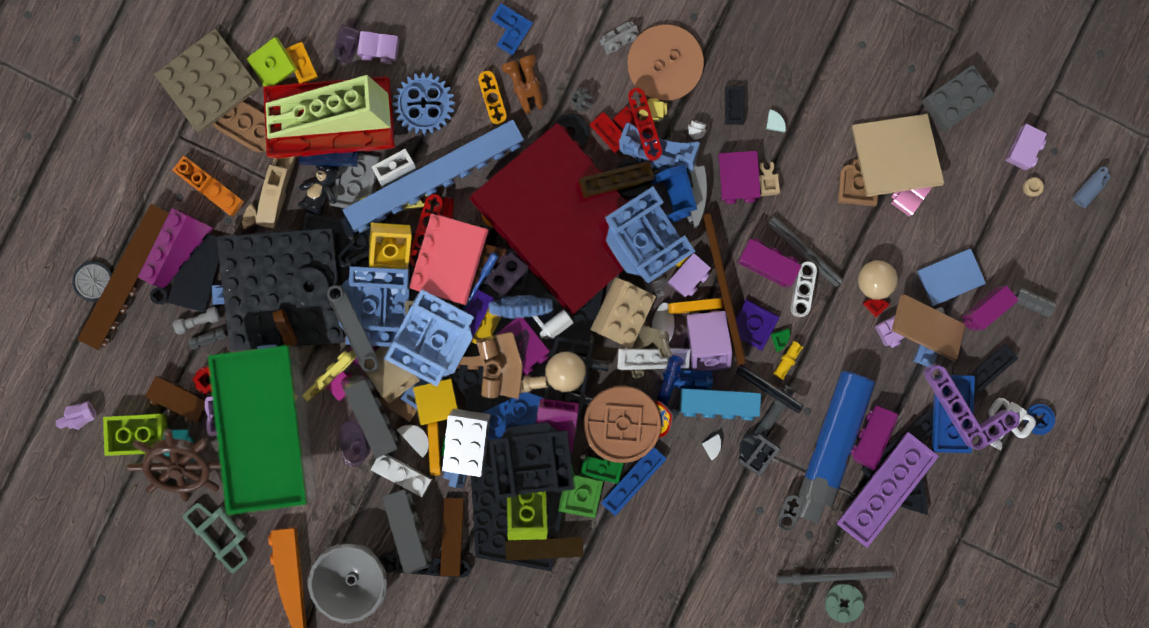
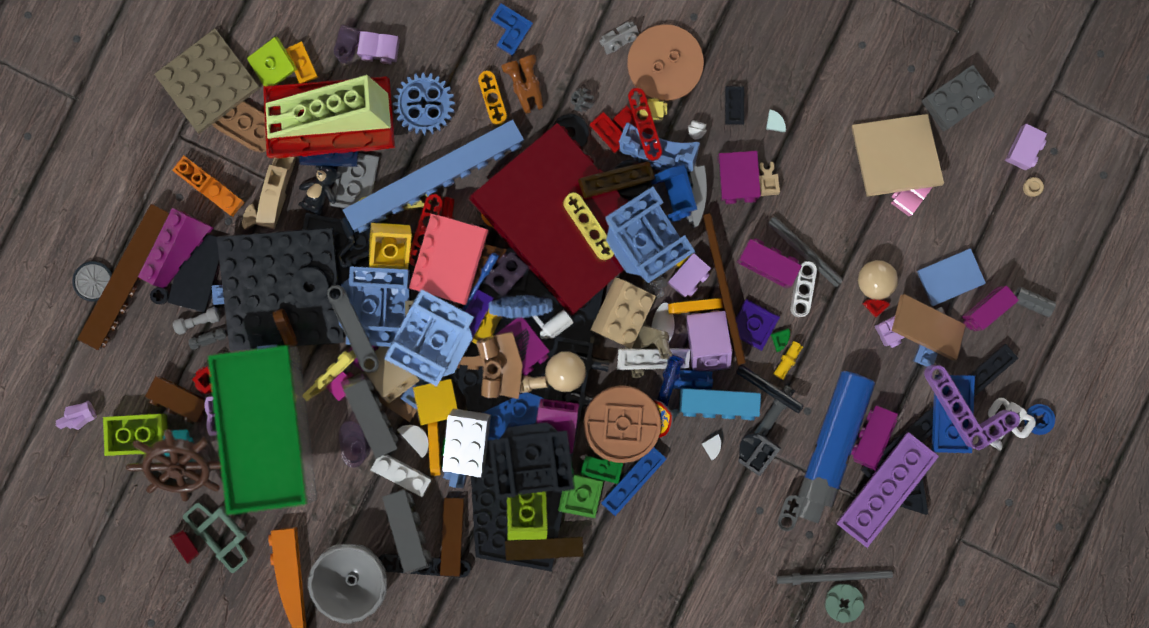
(185, 546): none -> dark red piece
(394, 168): white brick -> none
(586, 228): none -> light yellow beam
(852, 187): medium nougat plate -> none
(1091, 188): sand blue piece -> none

